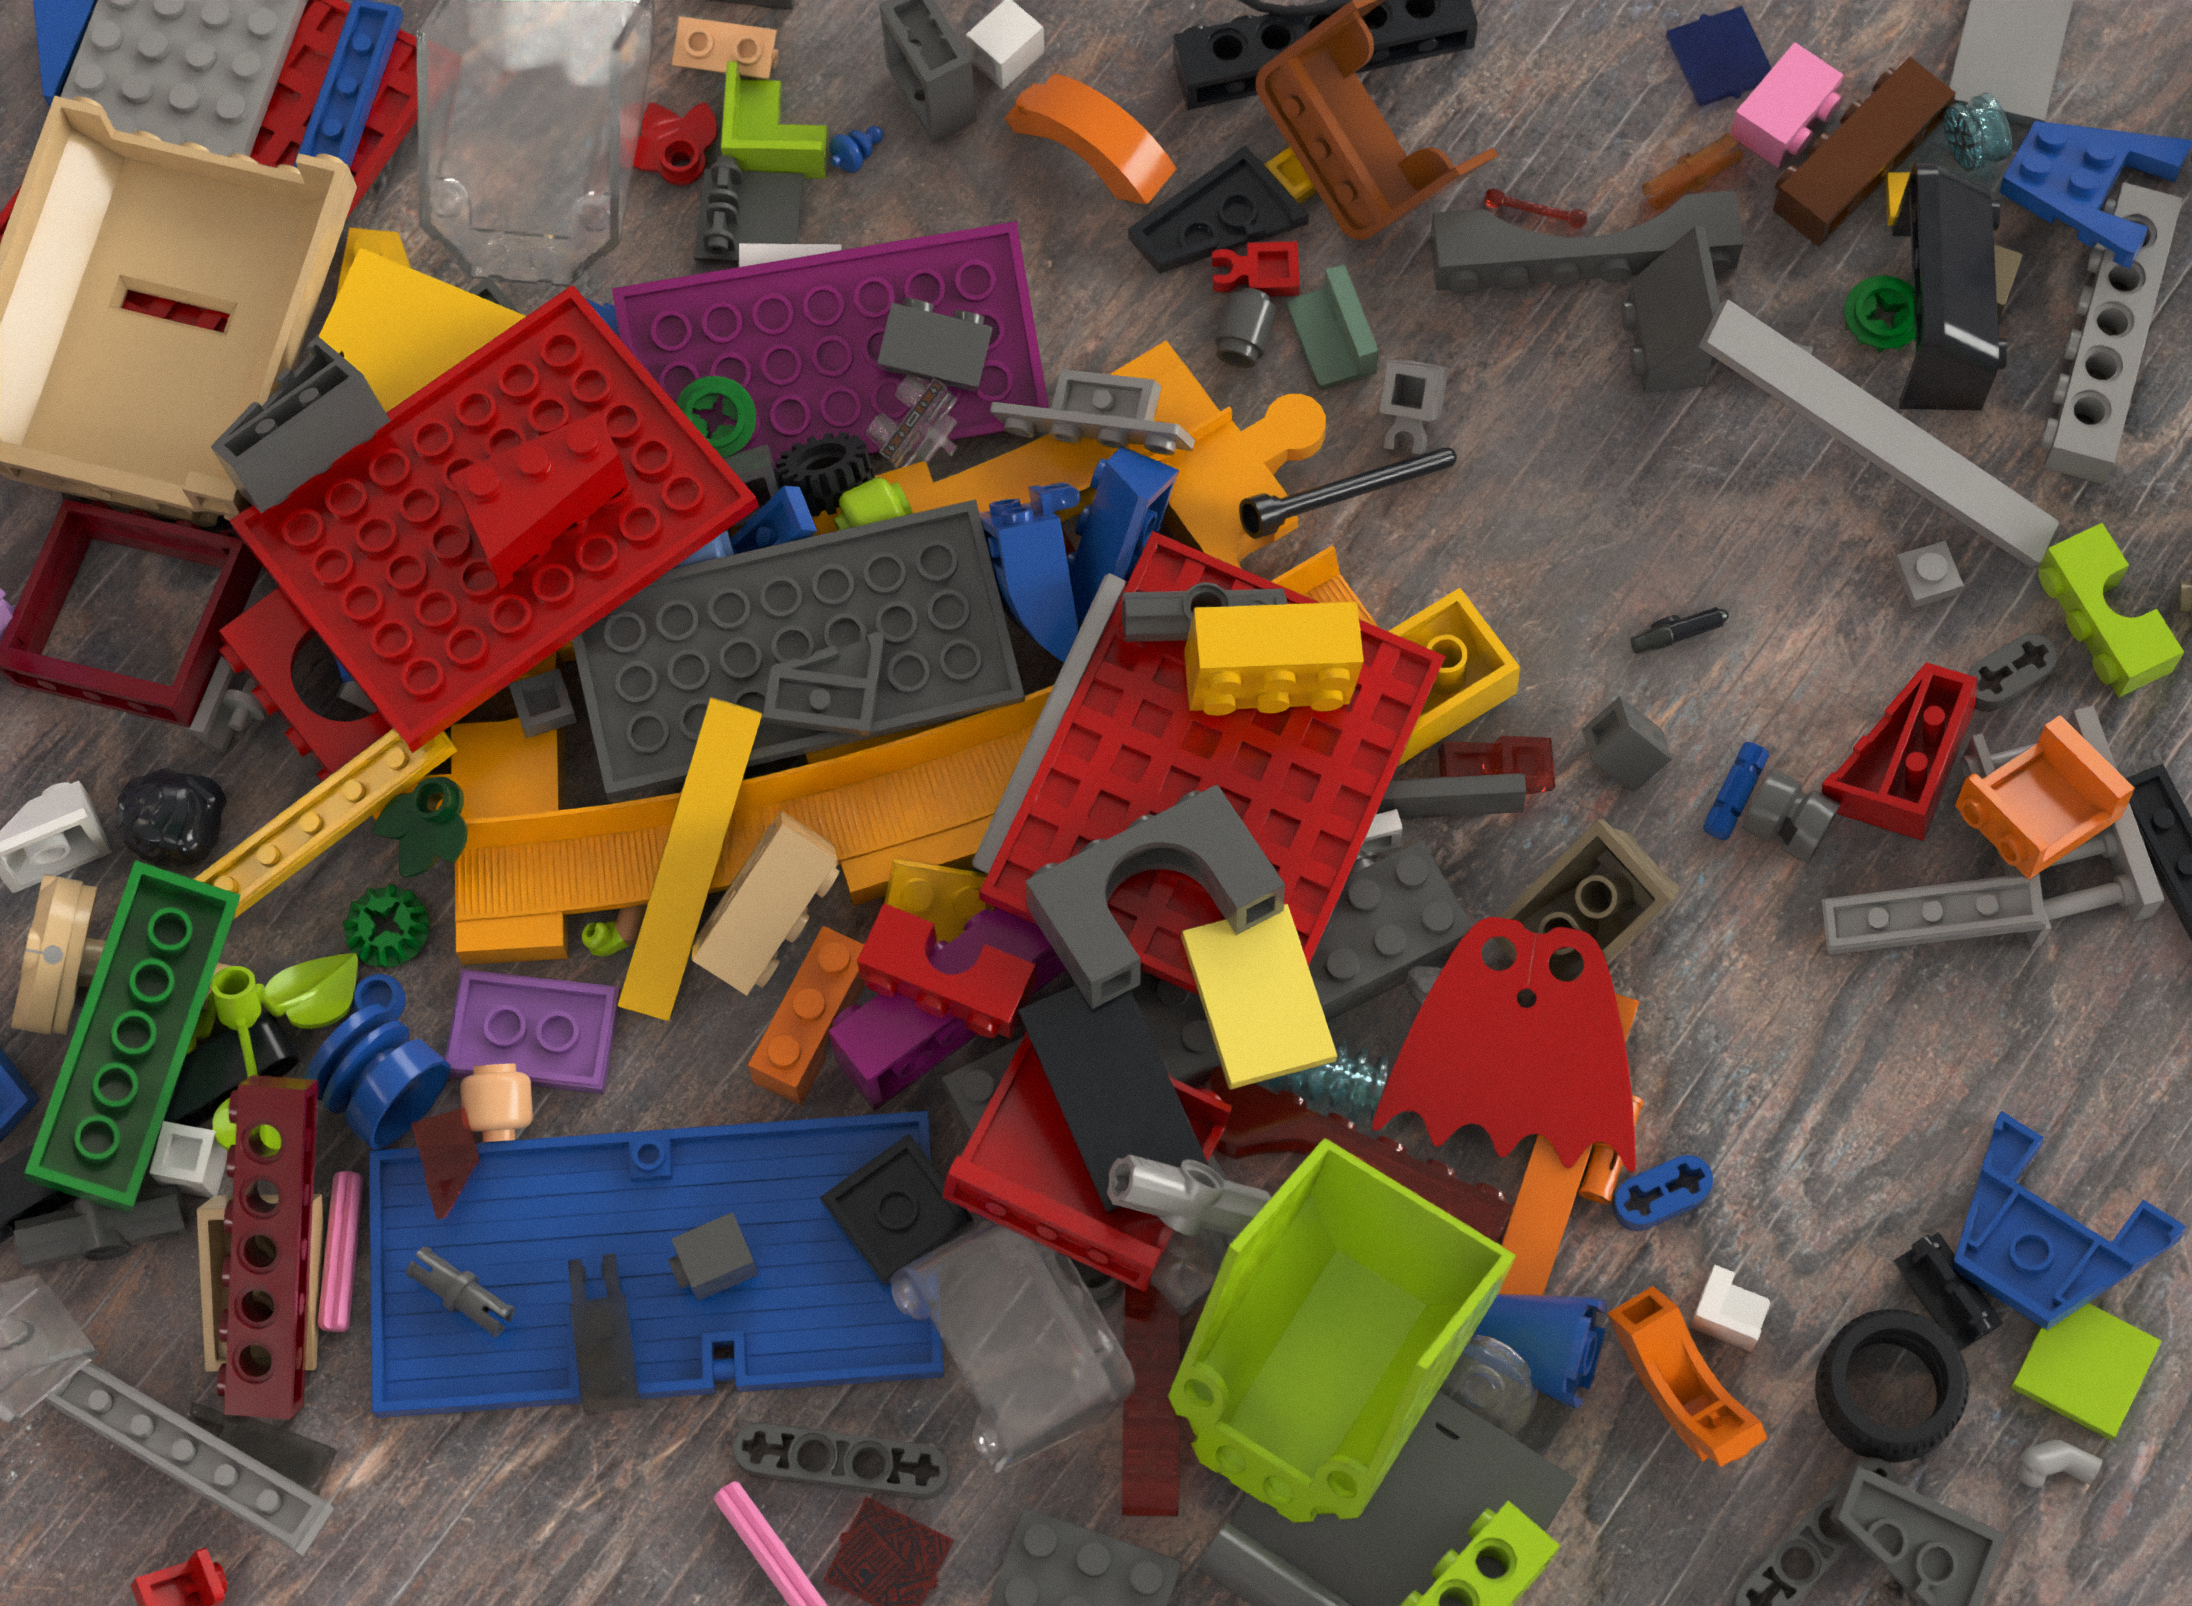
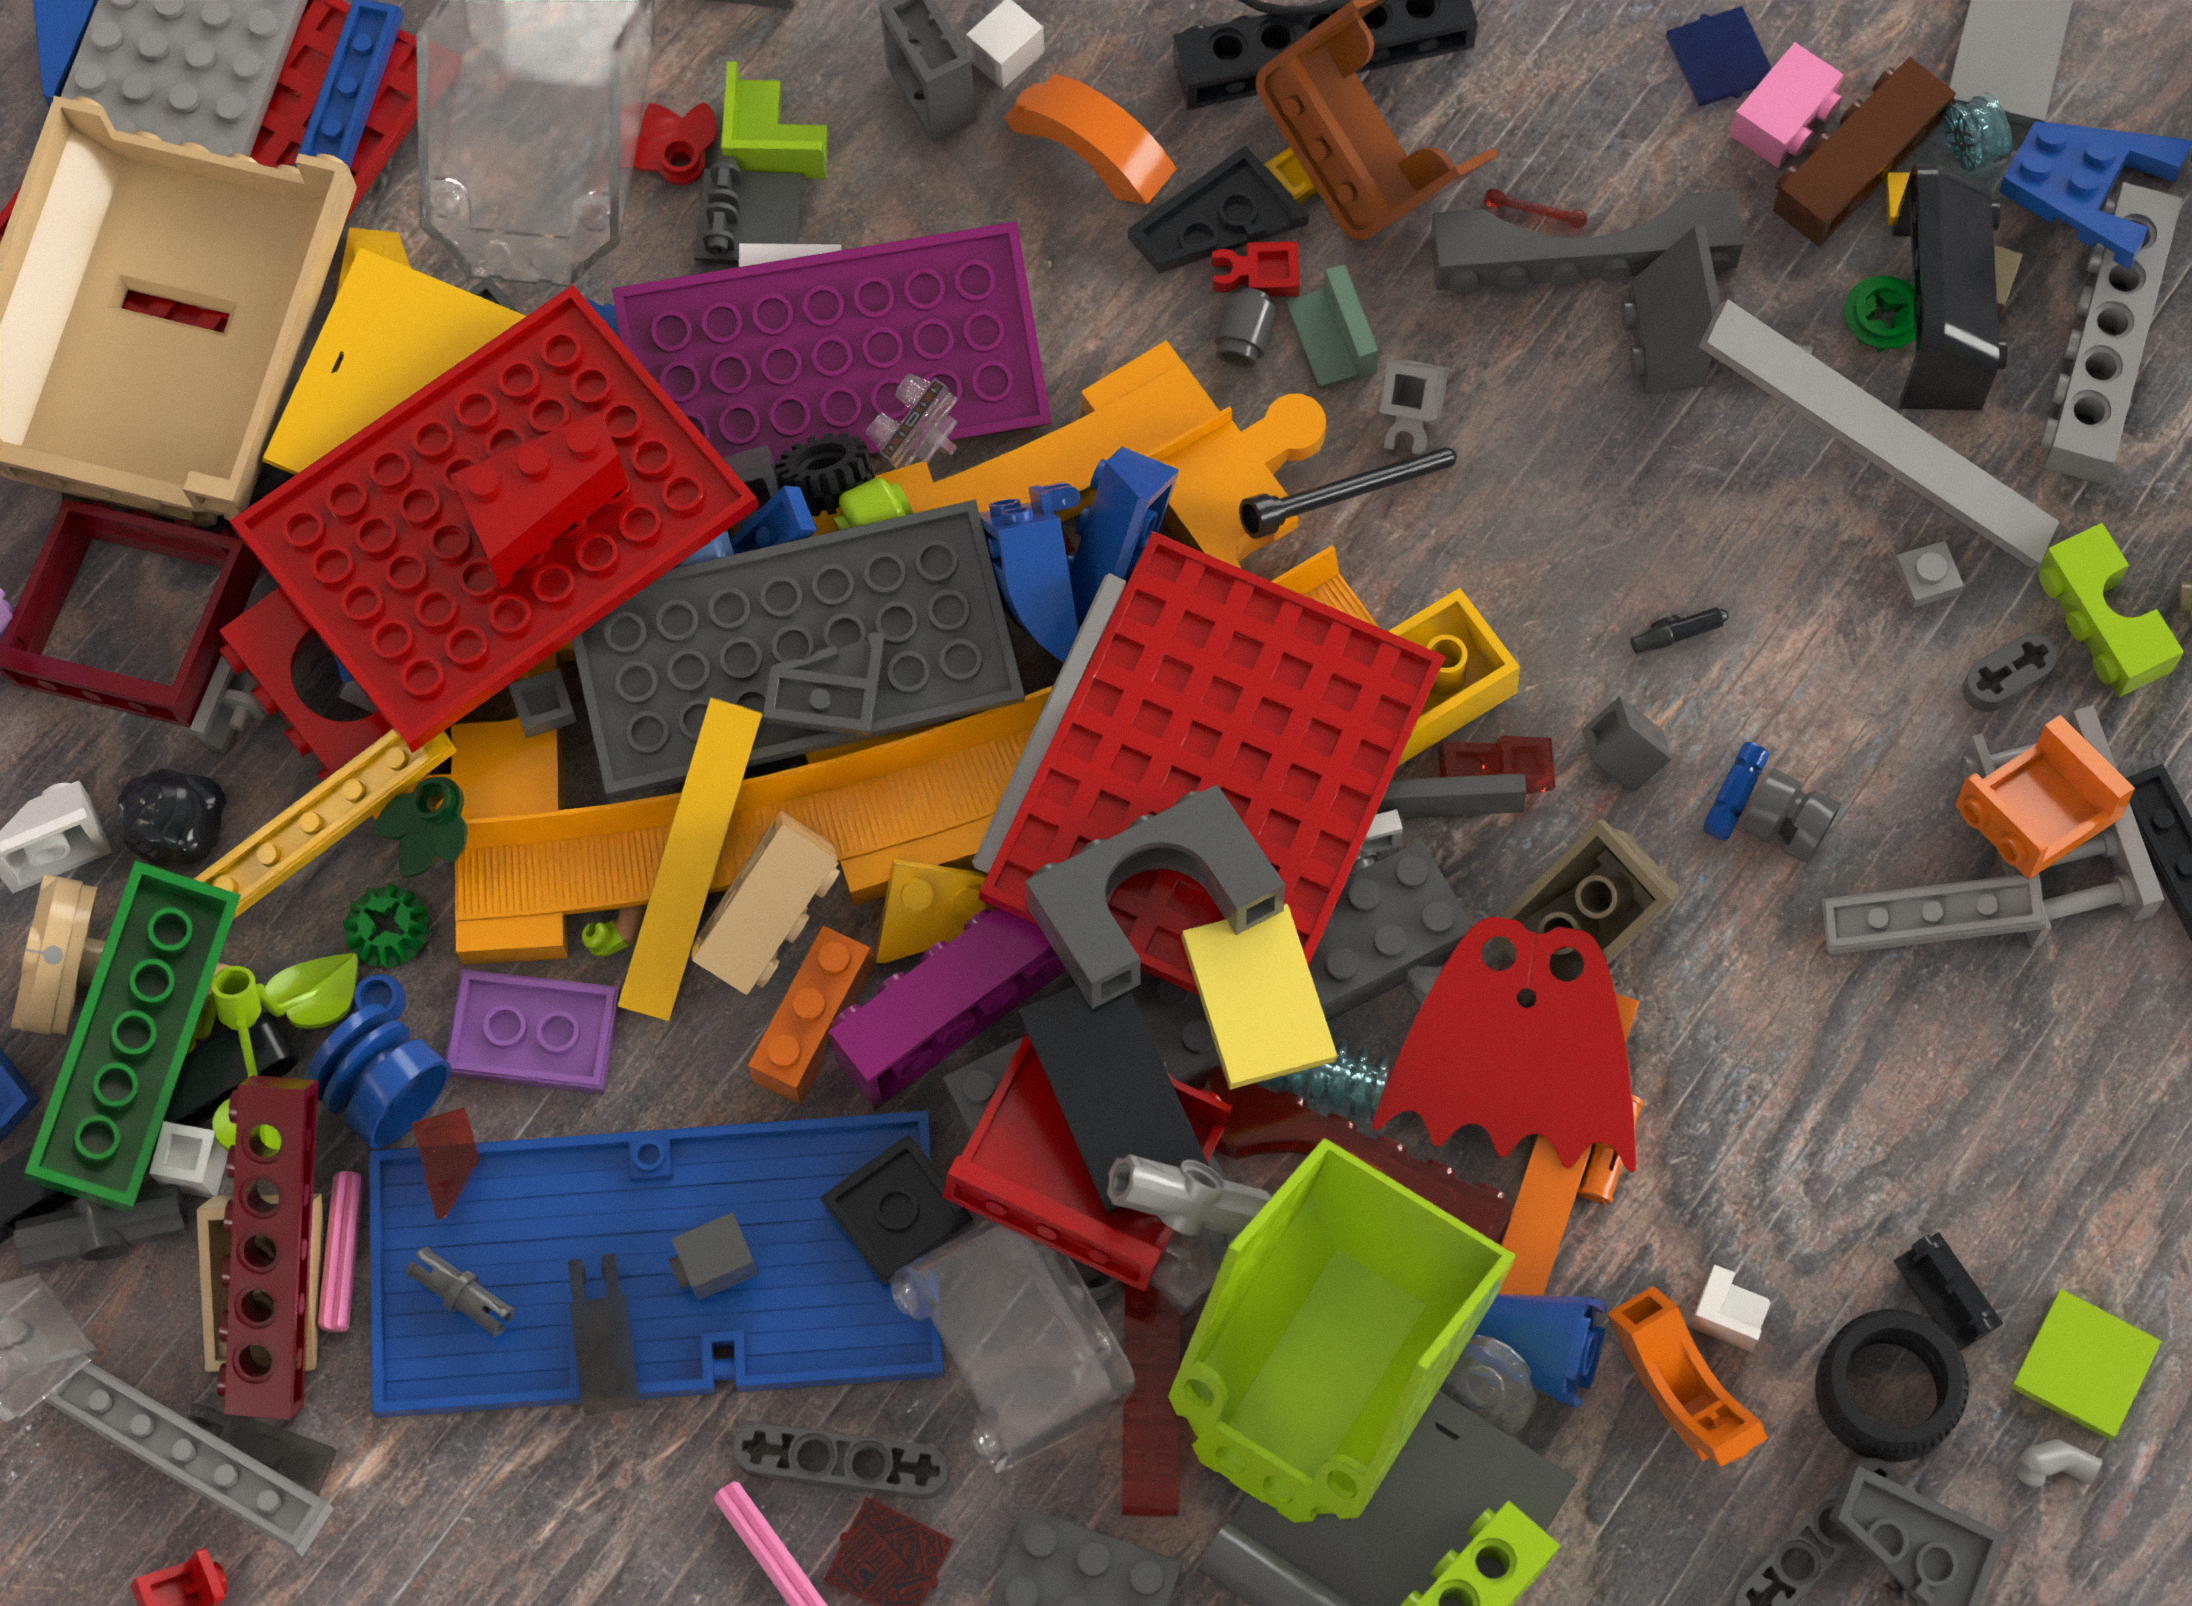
(300, 428): dark grey wedge -> none
(497, 1101): light nougat head -> none
(711, 44): light nougat hinge -> none
(736, 405): green gear -> none
(852, 149): blue hair -> none
(935, 344): dark grey brick -> none
(984, 996): red arch -> none
(1100, 408): light grey bracket -> none
(1169, 613): dark grey piece -> none
(1273, 657): yellow brick -> none
(1657, 1181): blue beam -> none
(1692, 172): clear orange pin -> none
(1908, 756): red wedge -> none
(2038, 1254): blue wing -> none

